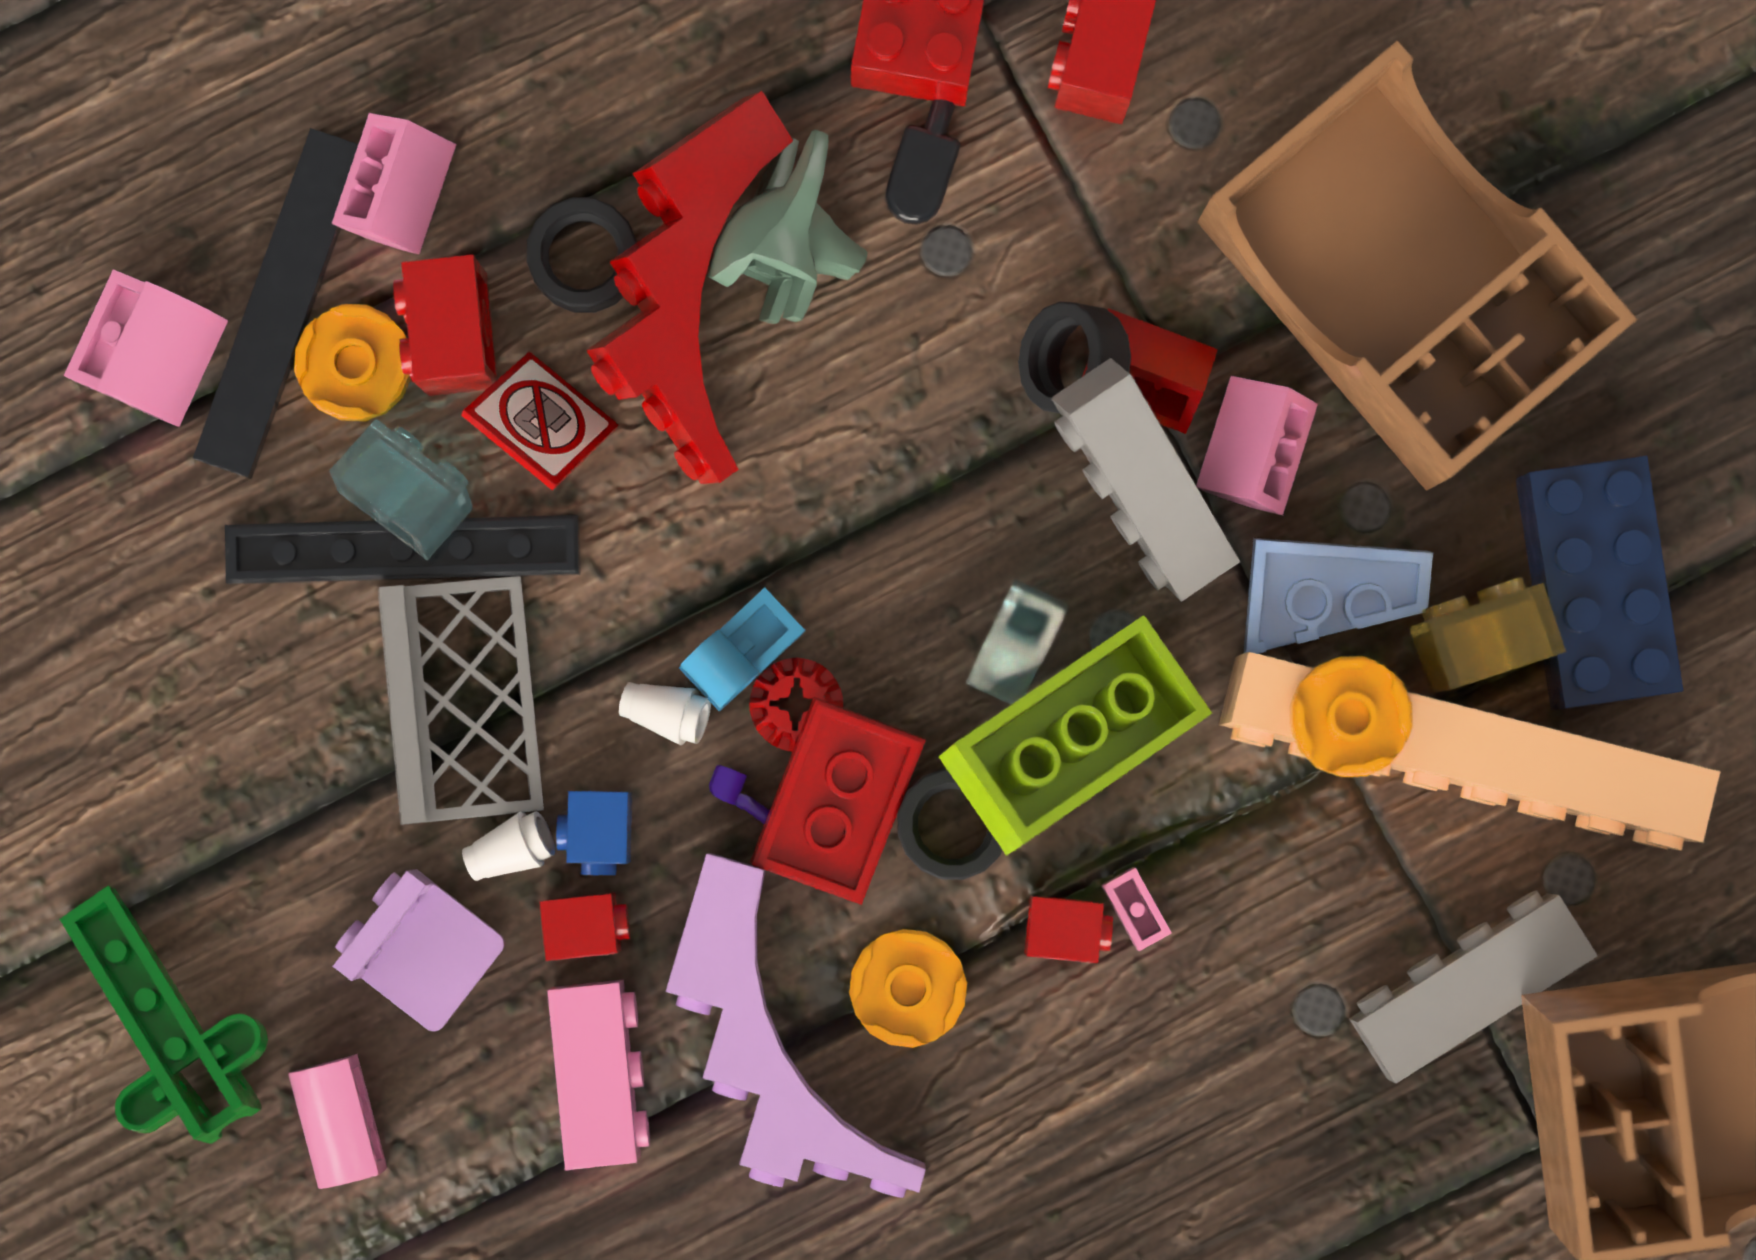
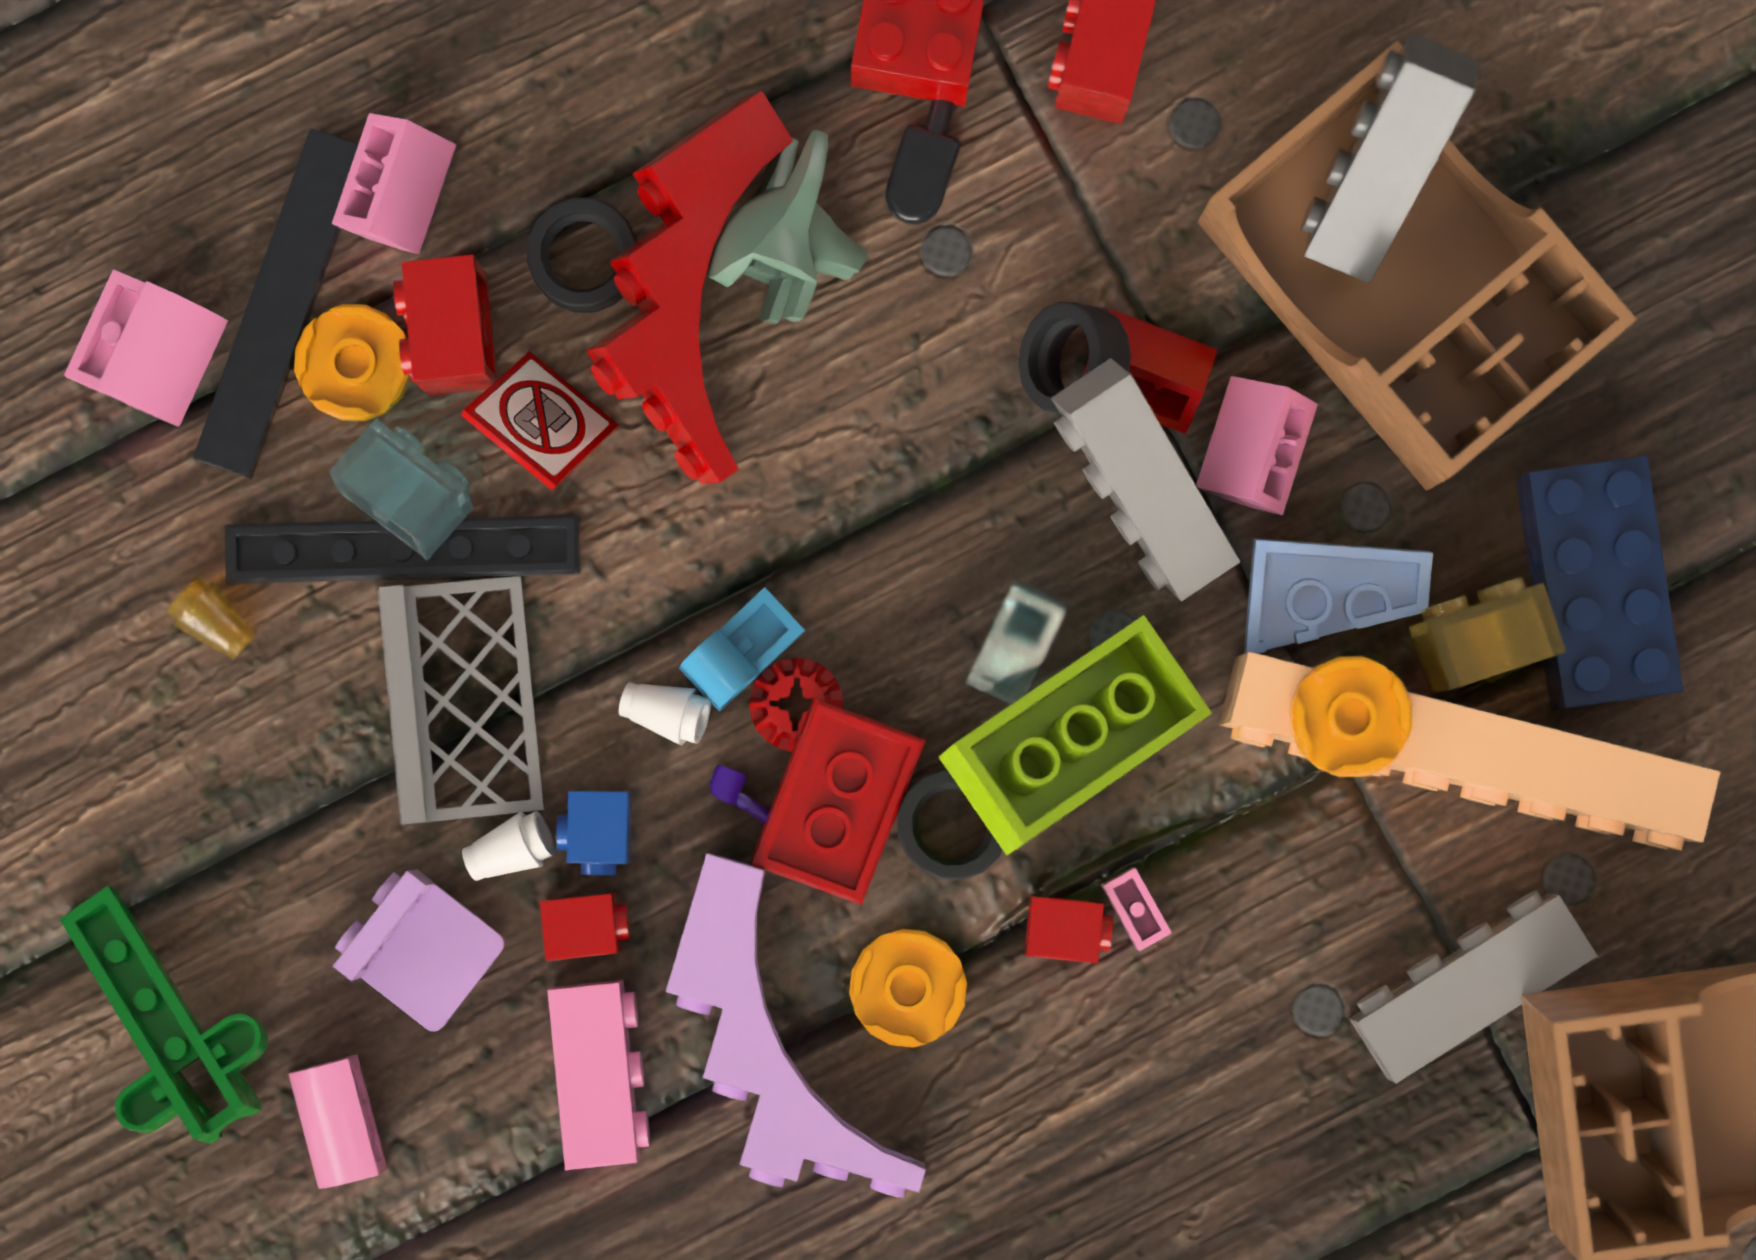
(211, 618): none -> clear yellow cone
(1390, 157): none -> brick

